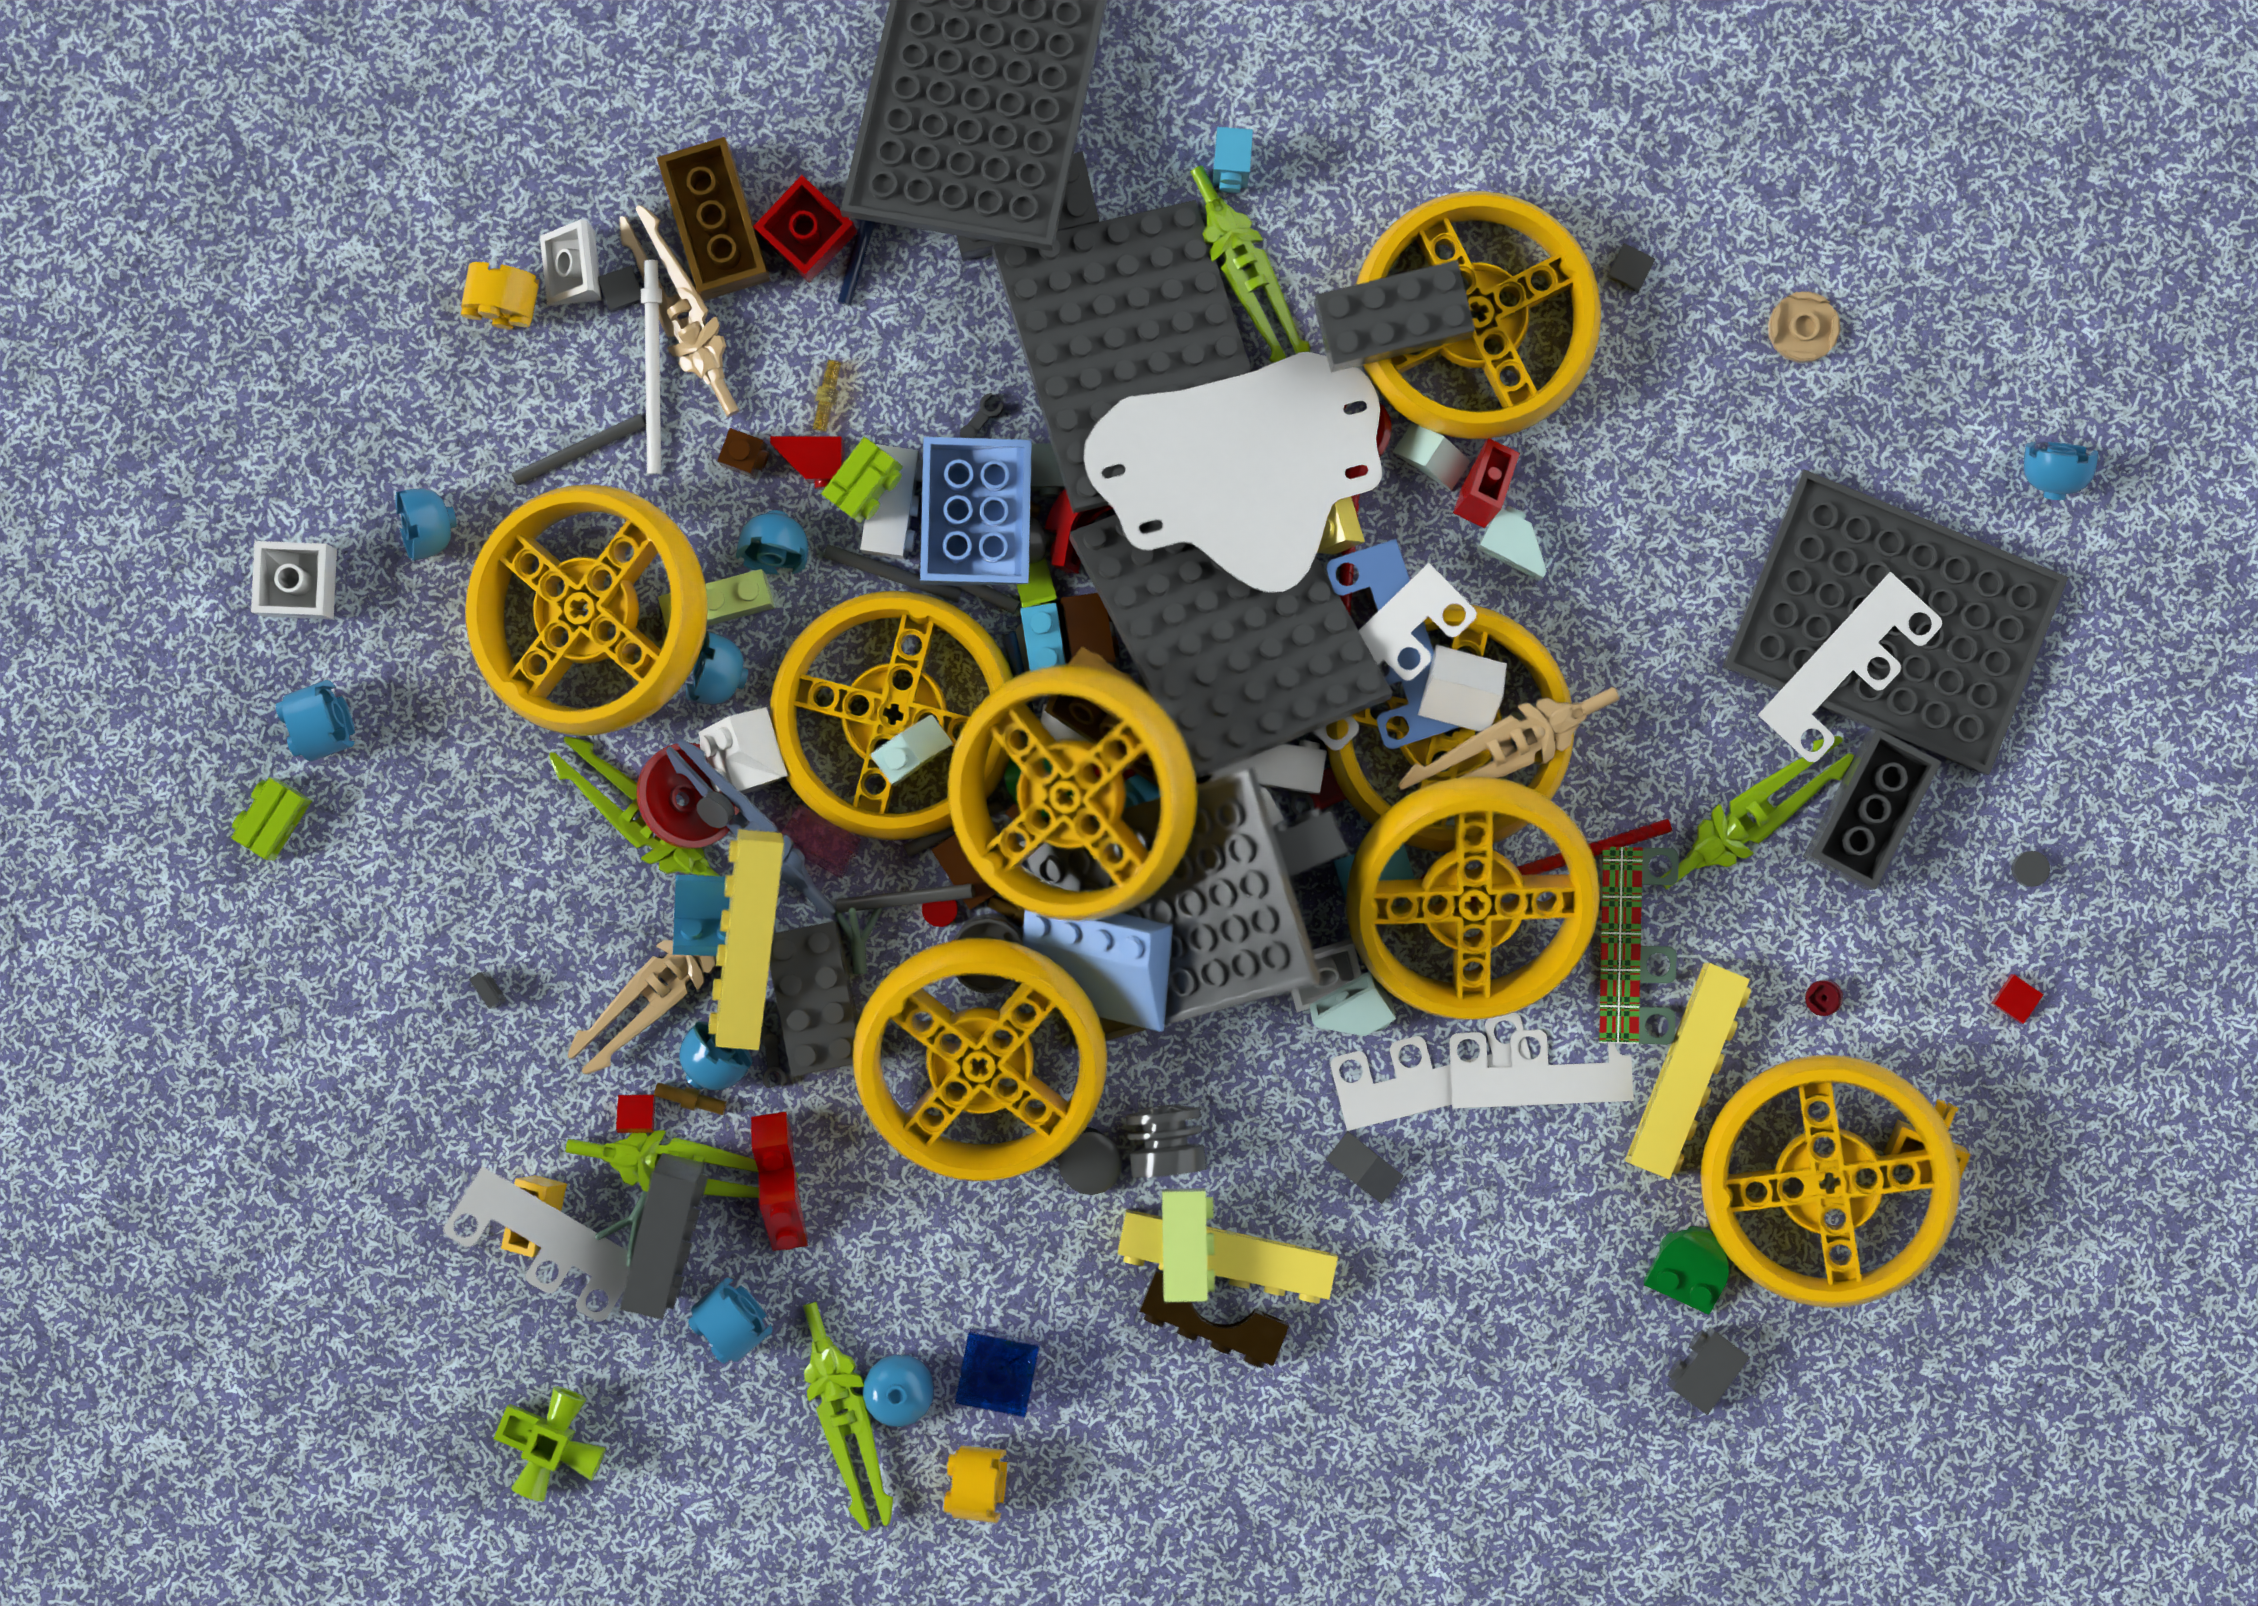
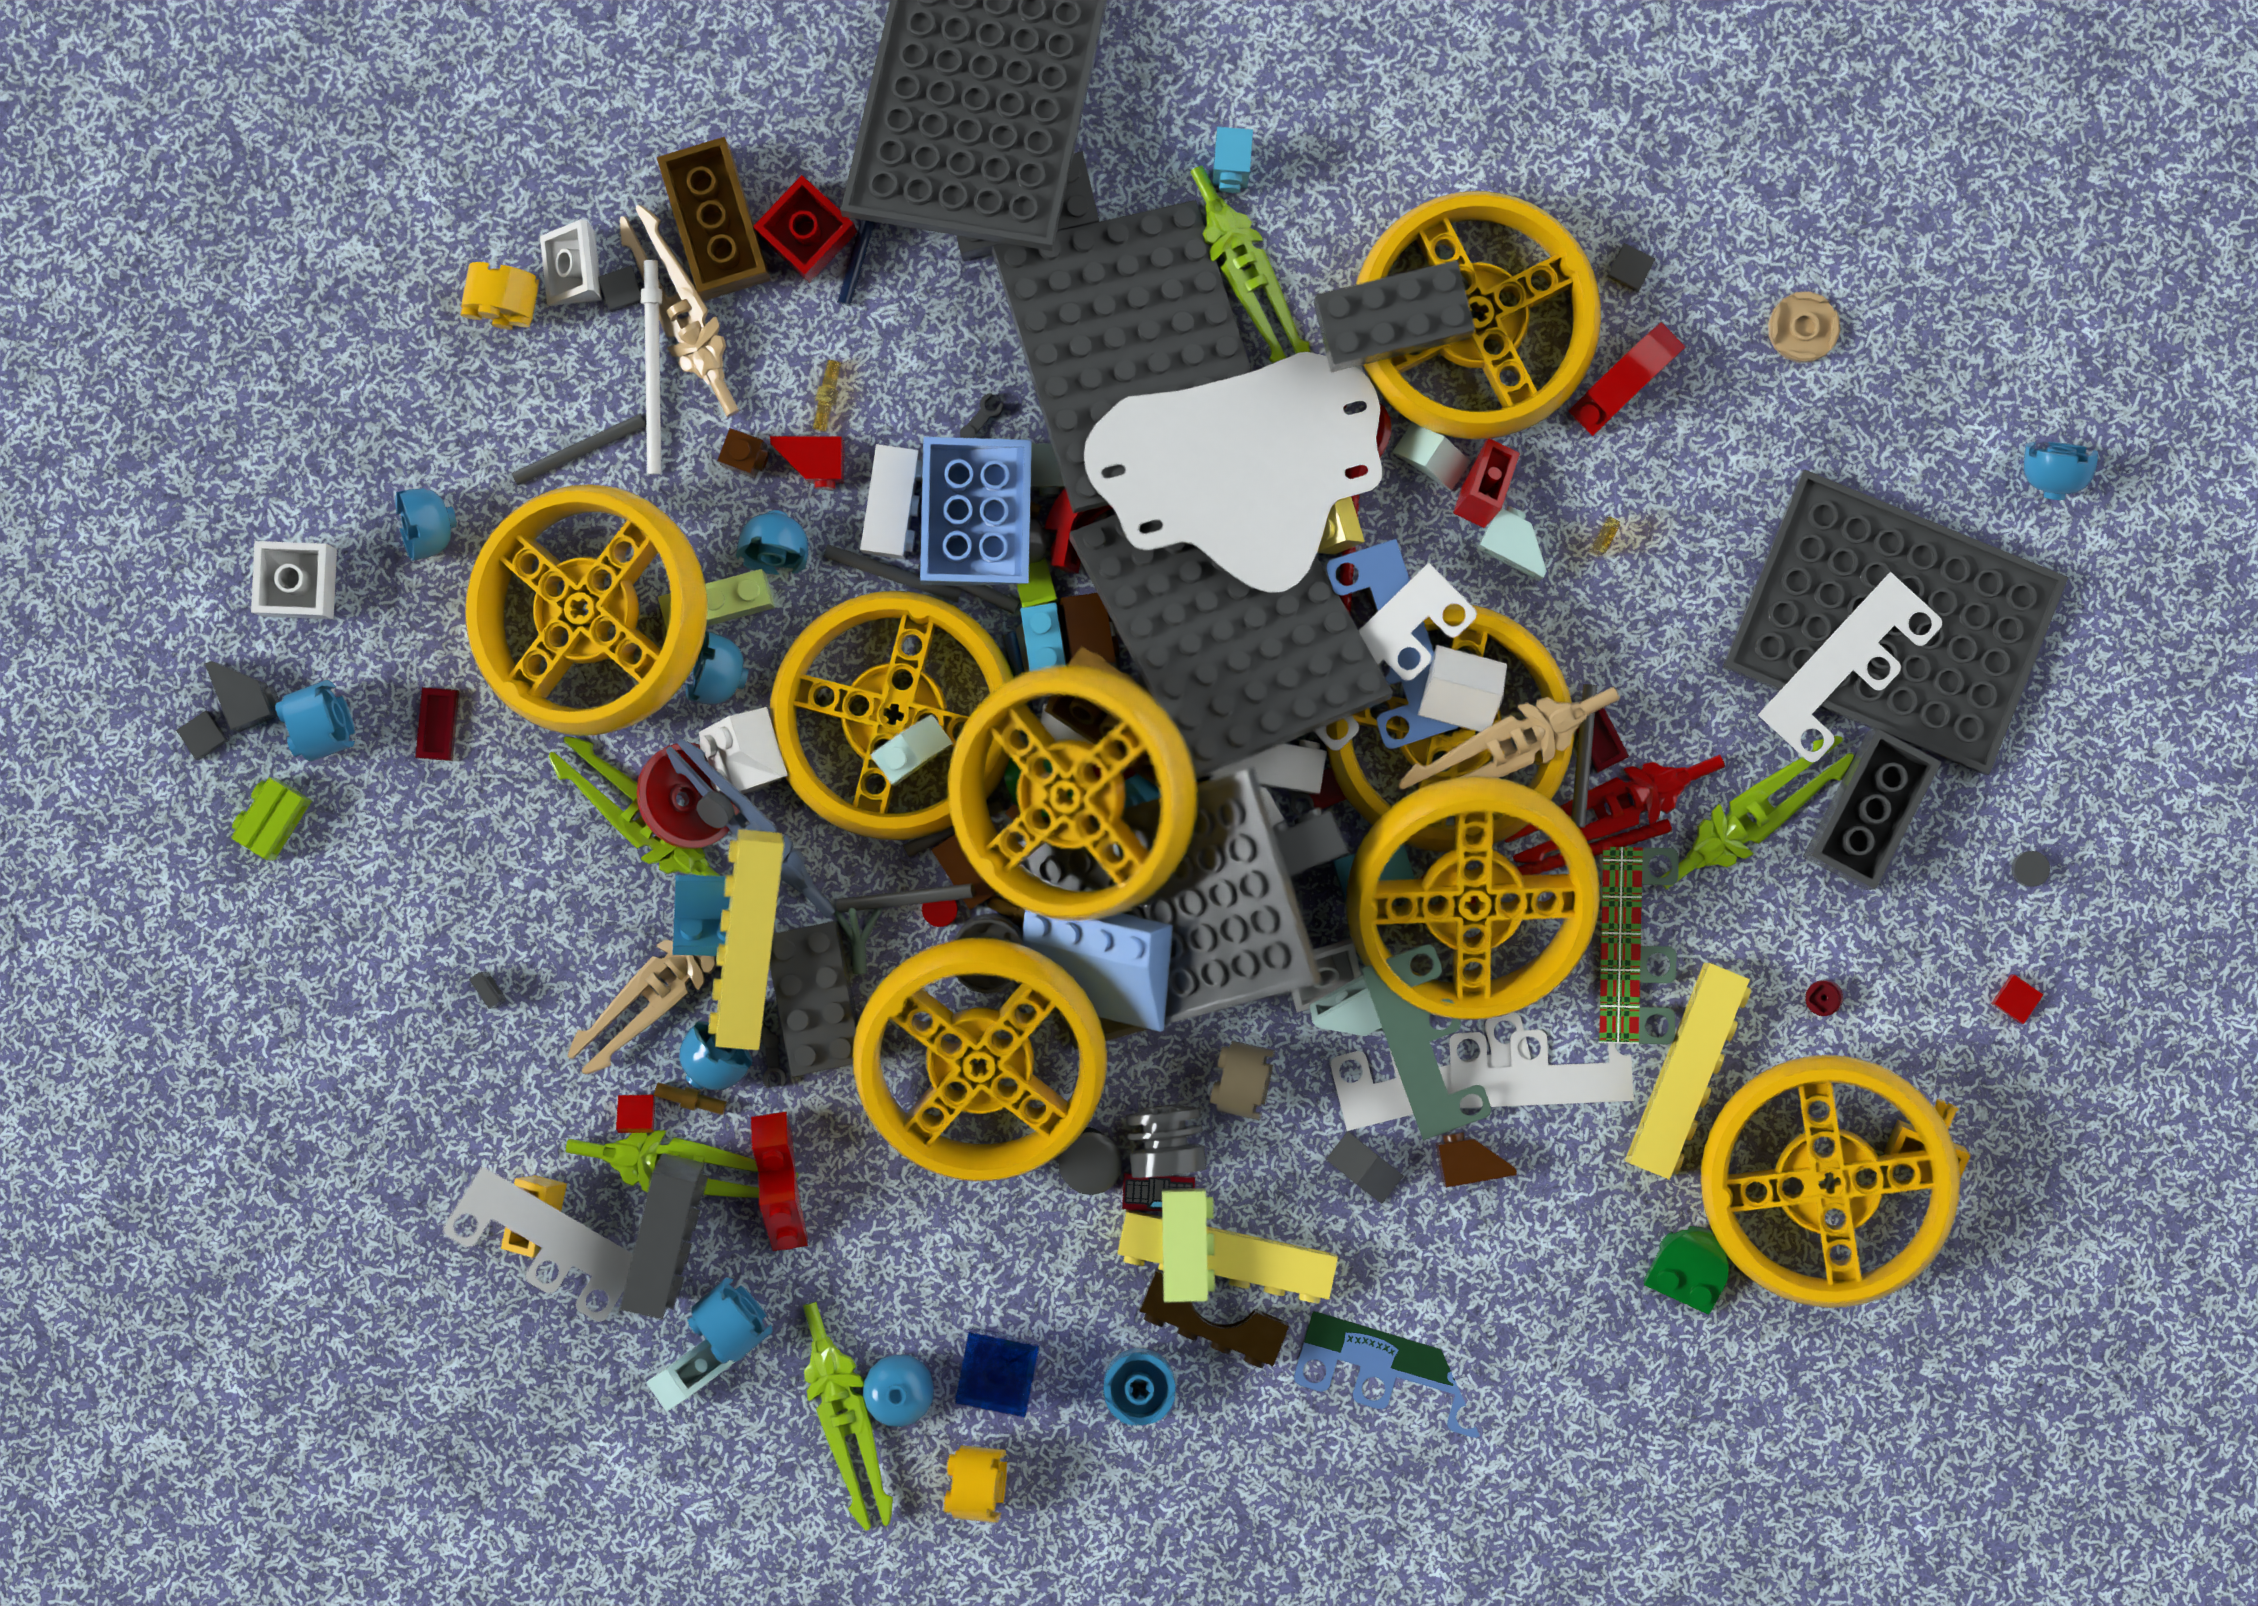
(202, 735): none -> dark grey tile
(242, 697): none -> dark grey slope
(437, 724): none -> dark red tile
(548, 1443): lime brick -> none
(634, 1219): sand green plant -> none
(686, 1375): none -> light aqua slope
(822, 841): clear pink hinge -> none
(863, 481): lime brick -> none
(1139, 1407): none -> dark azure brick
(1146, 1192): none -> tile
(1243, 1079): none -> dark tan brick
(1379, 1356): none -> piece
(1409, 1040): none -> sand green piece
(1468, 1161): none -> reddish brown slope
(1583, 761): none -> dark grey bar
(1604, 536): none -> clear yellow tile
(1606, 743): none -> dark red tile
(1626, 378): none -> red arch
(1652, 791): none -> red sword
(1707, 1369): dark grey brick -> none

